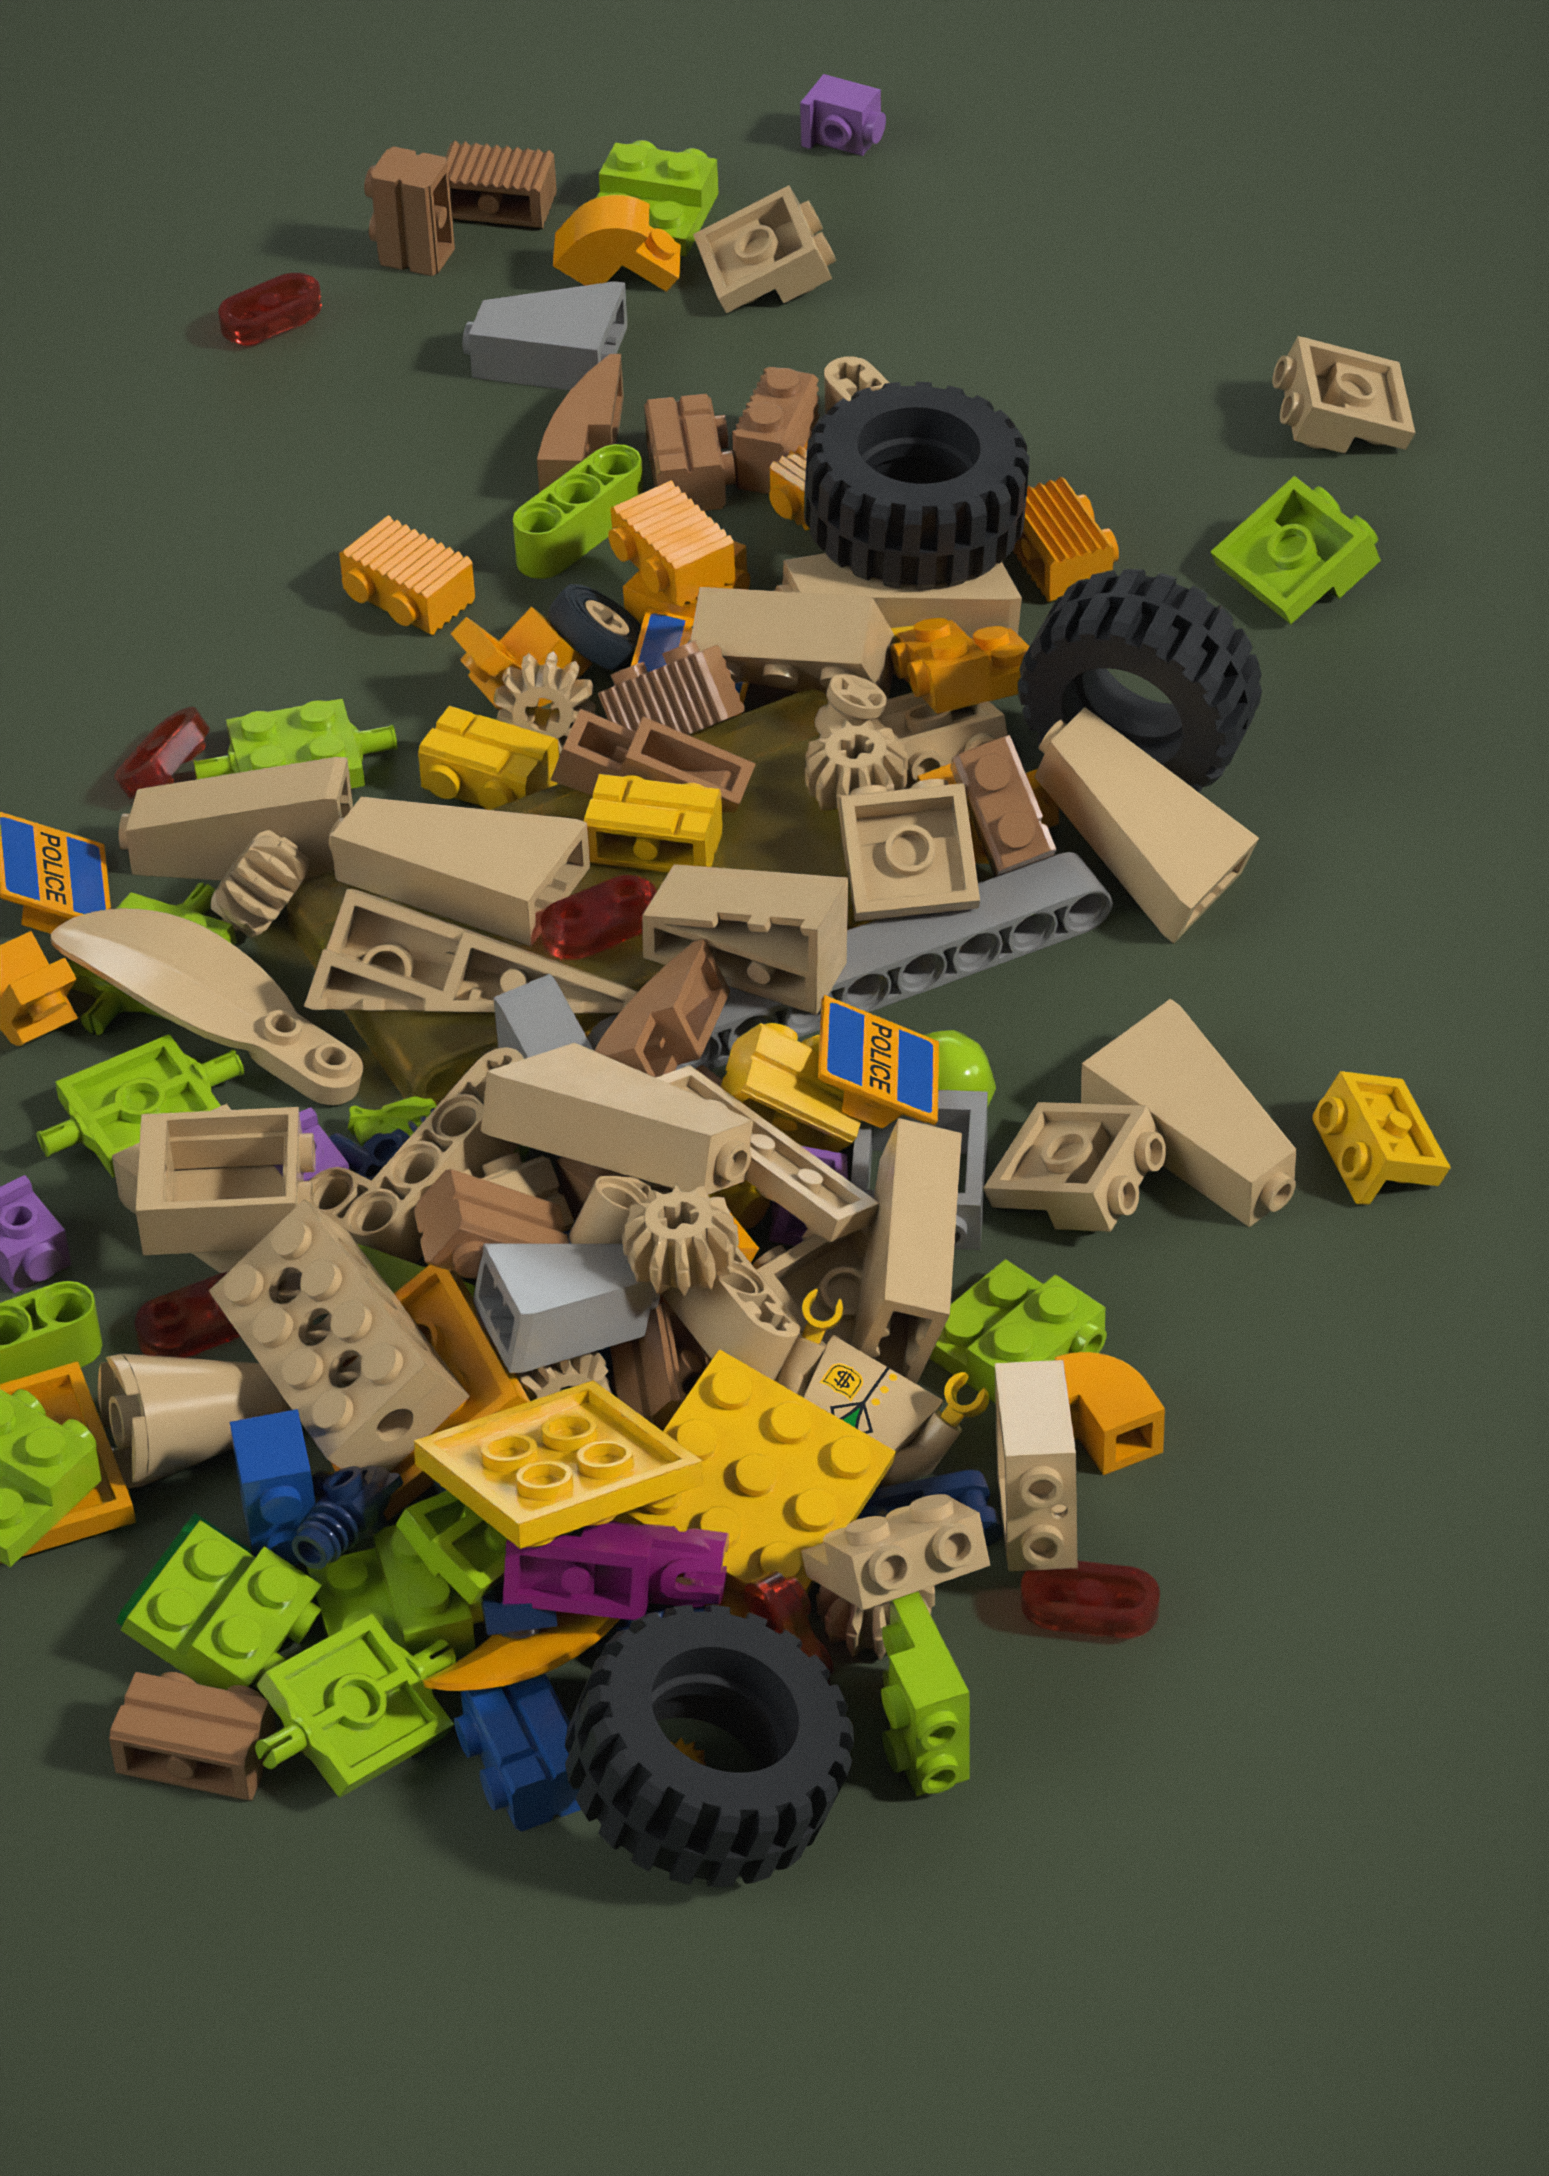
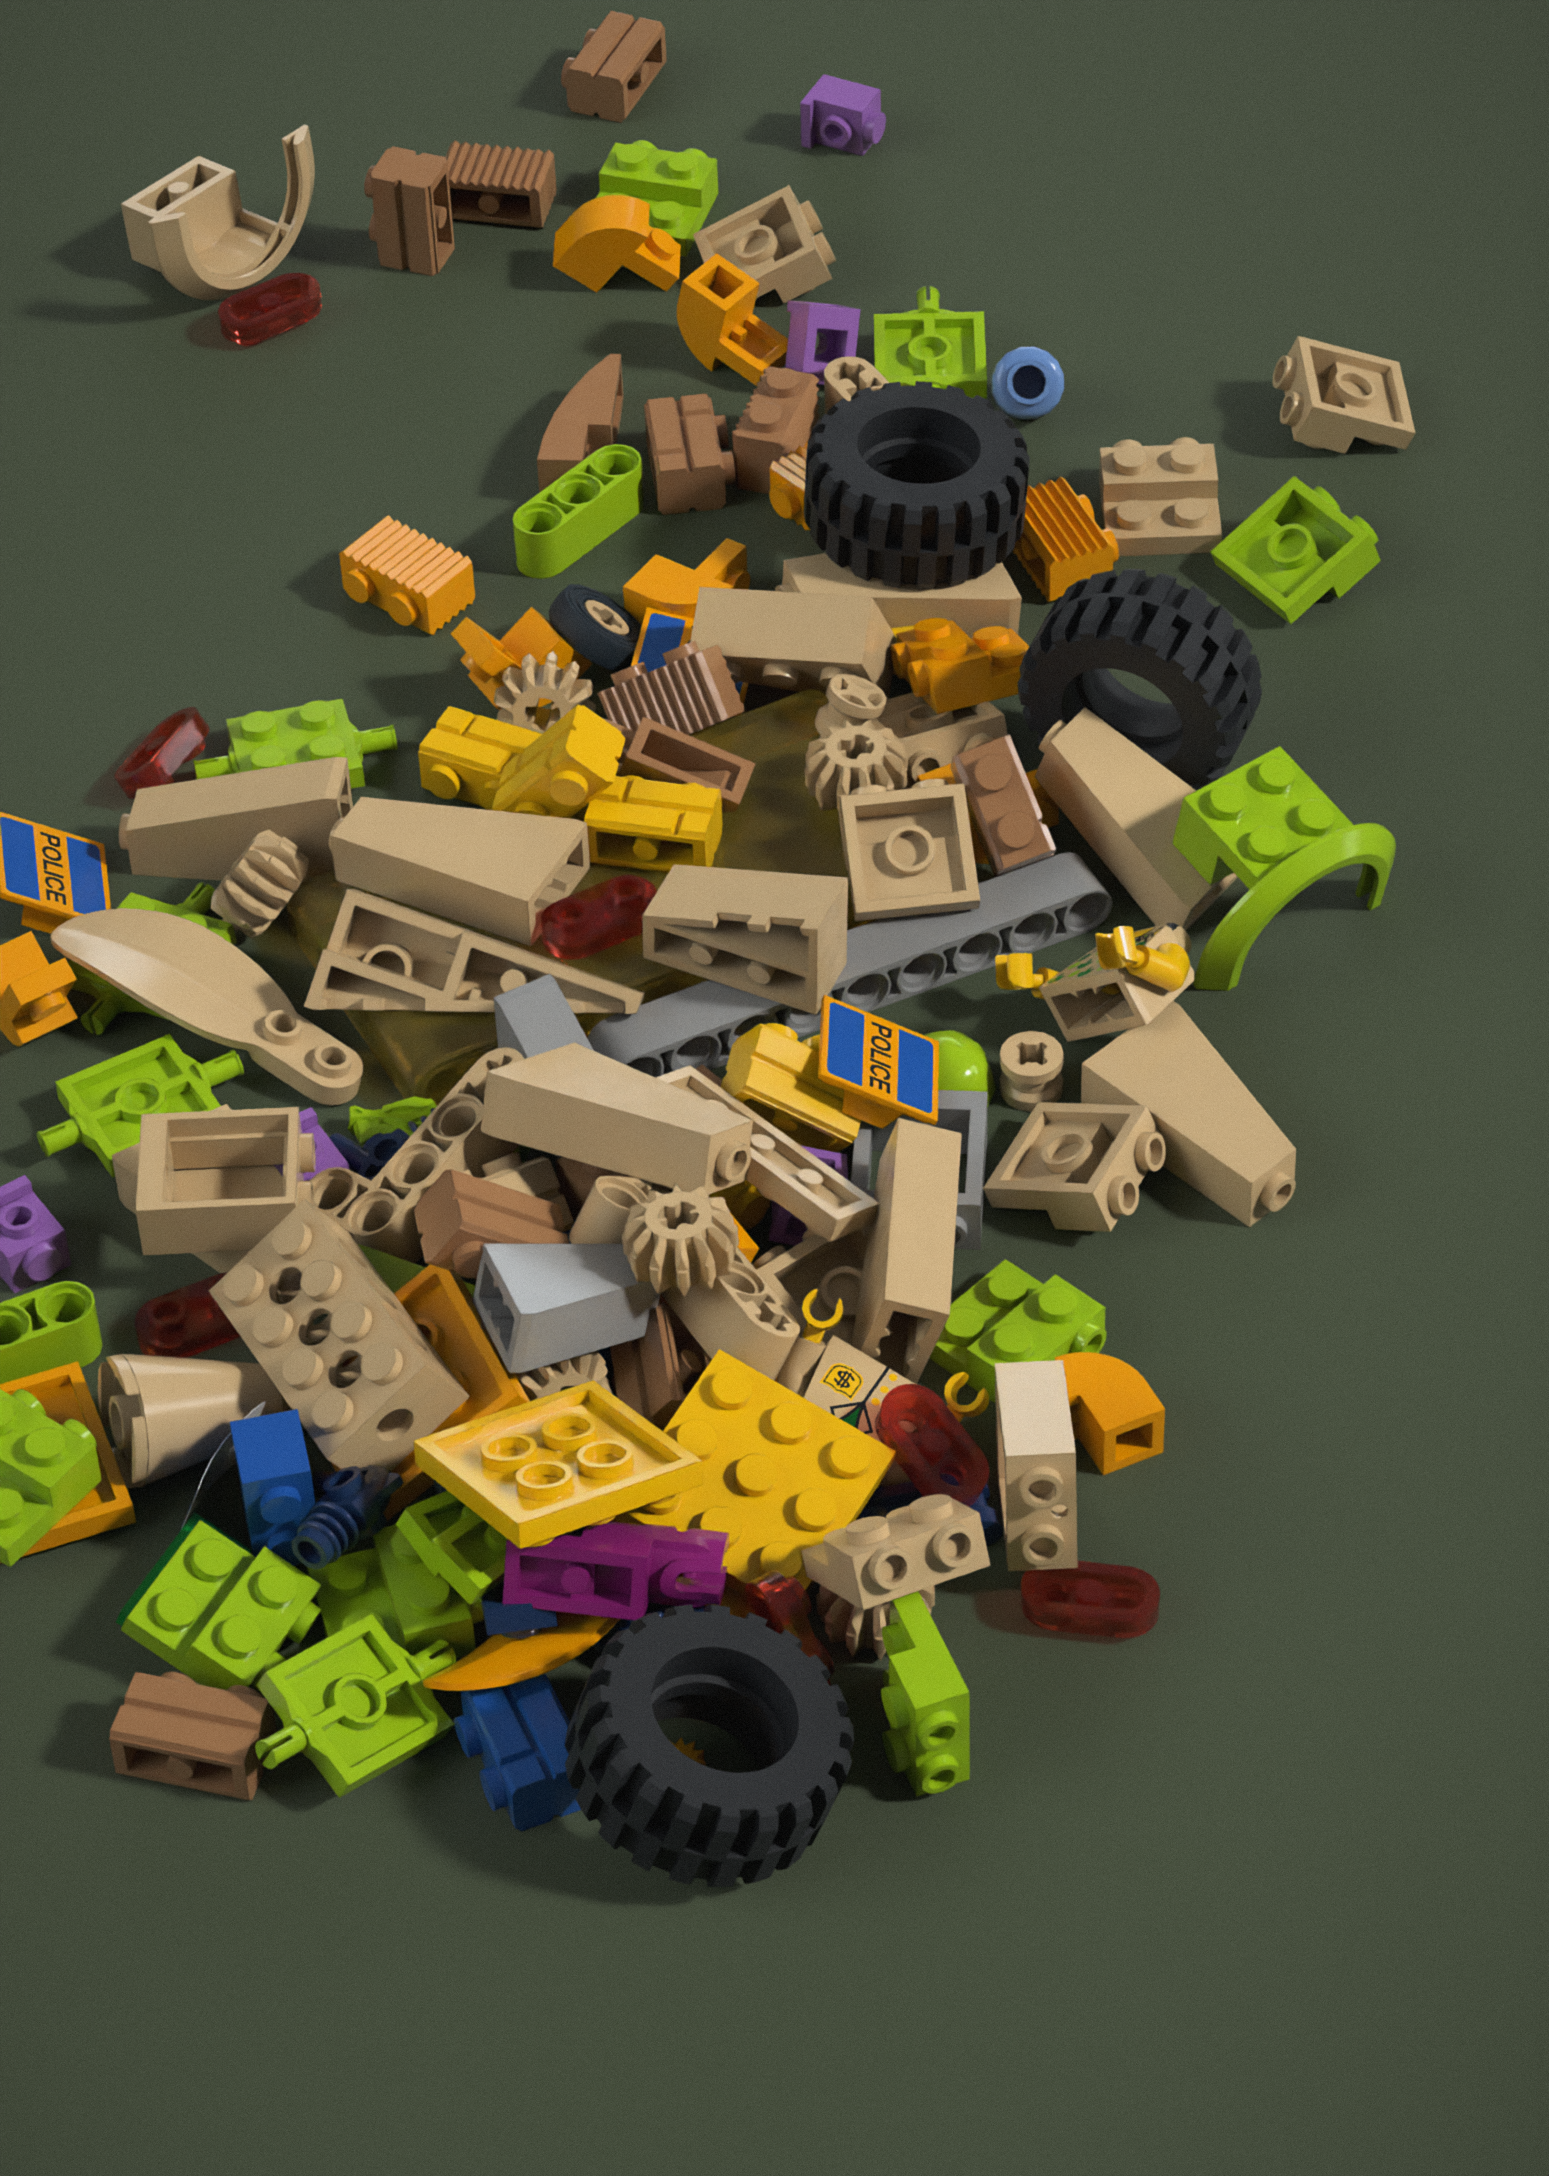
(202, 236): none -> tan piece
(219, 1464): none -> sticker
(546, 335): light grey slope -> none
(562, 767): none -> yellow brick
(614, 66): none -> medium nougat brick
(669, 1015): medium nougat slope -> none
(672, 543): light orange brick -> none
(720, 322): none -> light orange brick
(836, 330): none -> medium lavender brick
(932, 346): none -> lime plate
(937, 1446): none -> clear red plate
(1027, 383): none -> medium blue head
(1031, 1070): none -> tan wheel
(1113, 985): none -> torso
(1160, 497): none -> tan plate
(1278, 840): none -> lime piece
(1377, 1135): yellow bracket -> none

